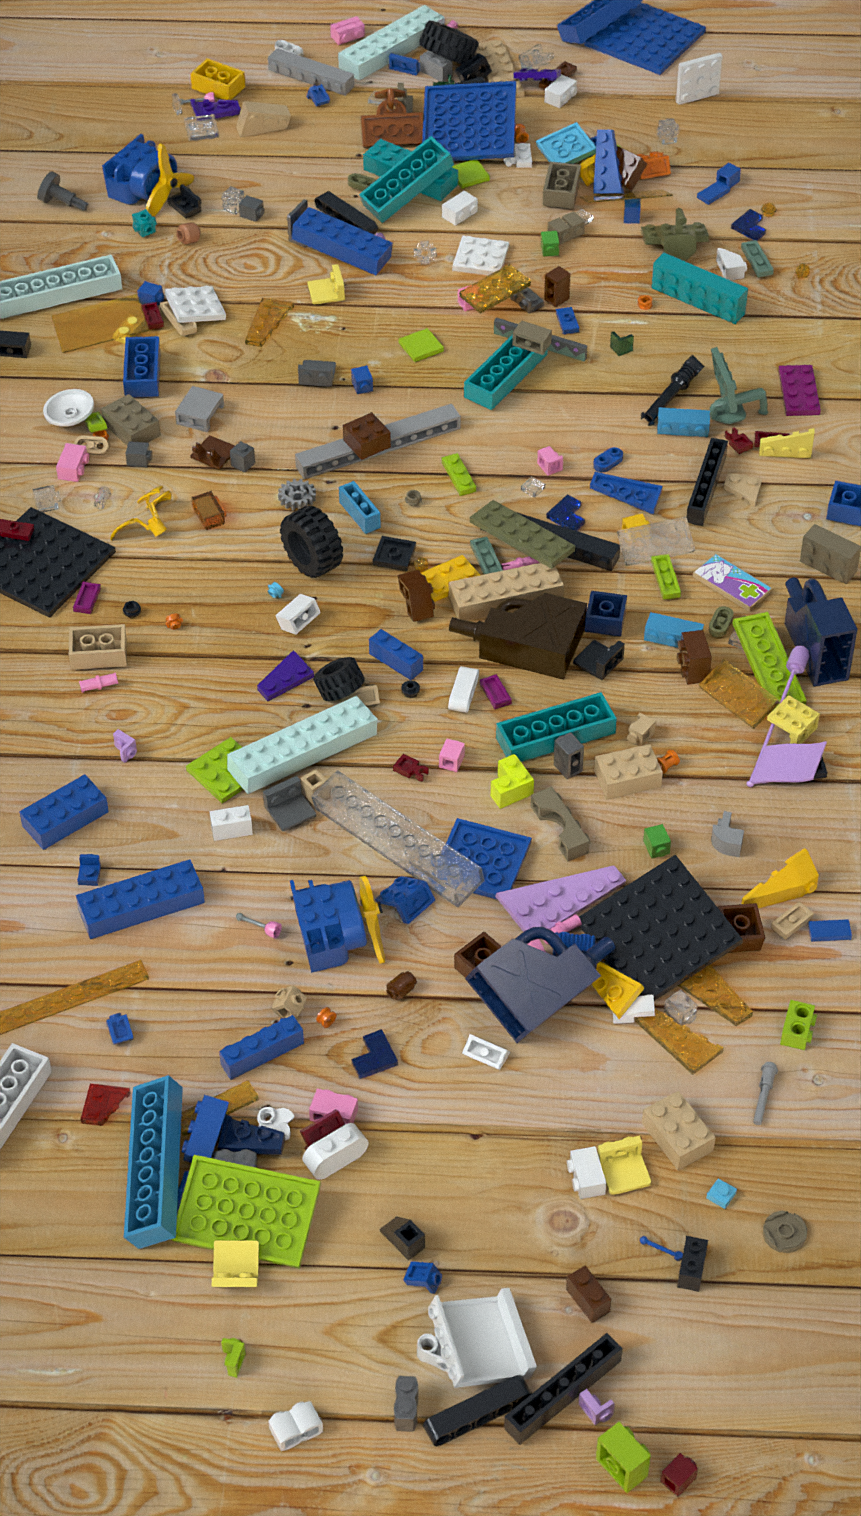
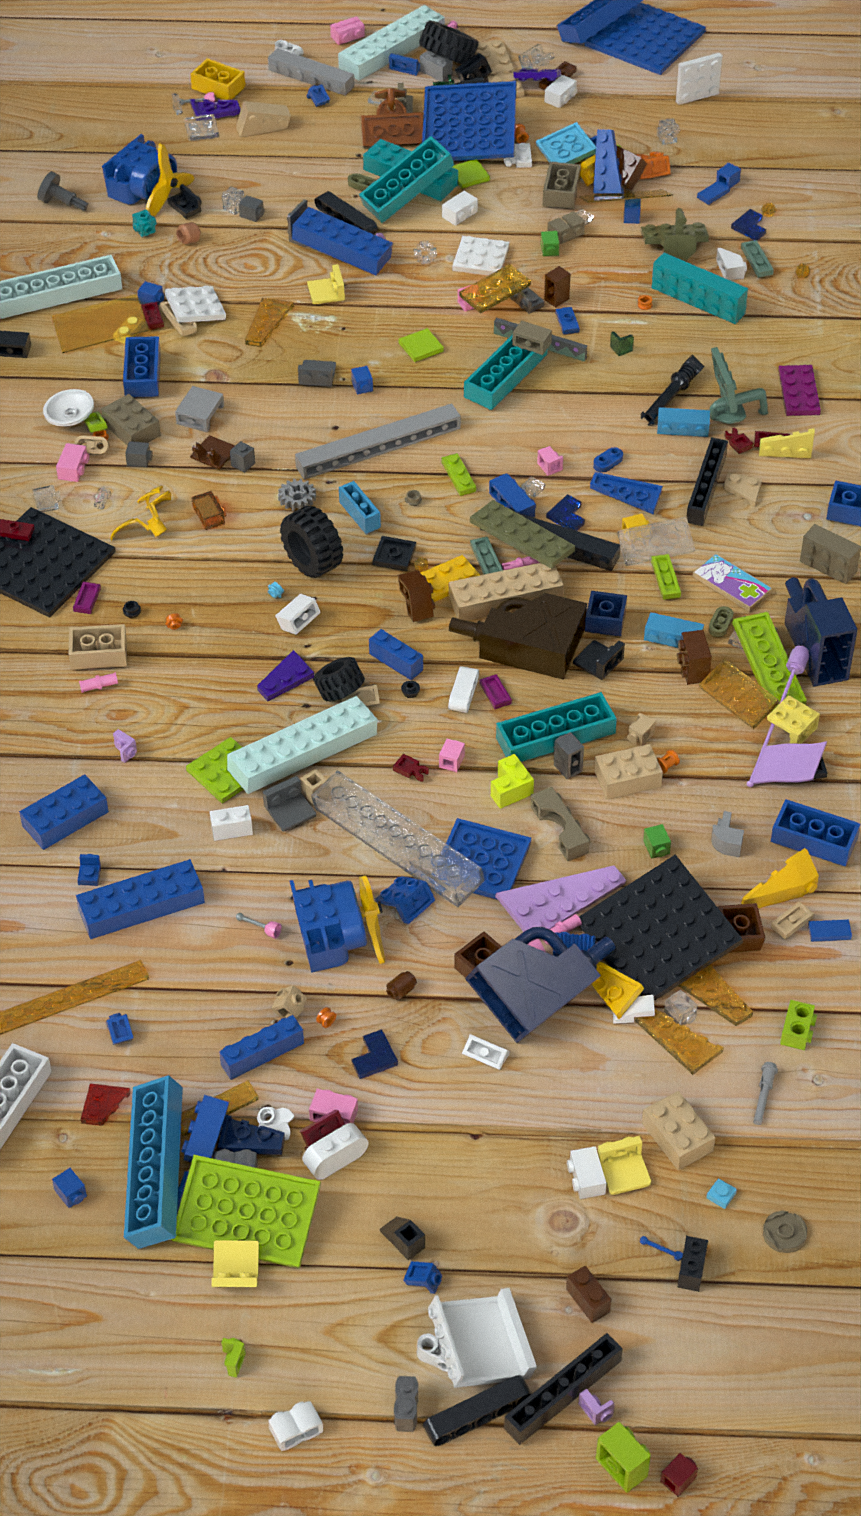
(69, 1188): none -> blue brick
(366, 436): reddish brown brick -> none
(508, 493): none -> blue brick
(817, 831): none -> blue brick

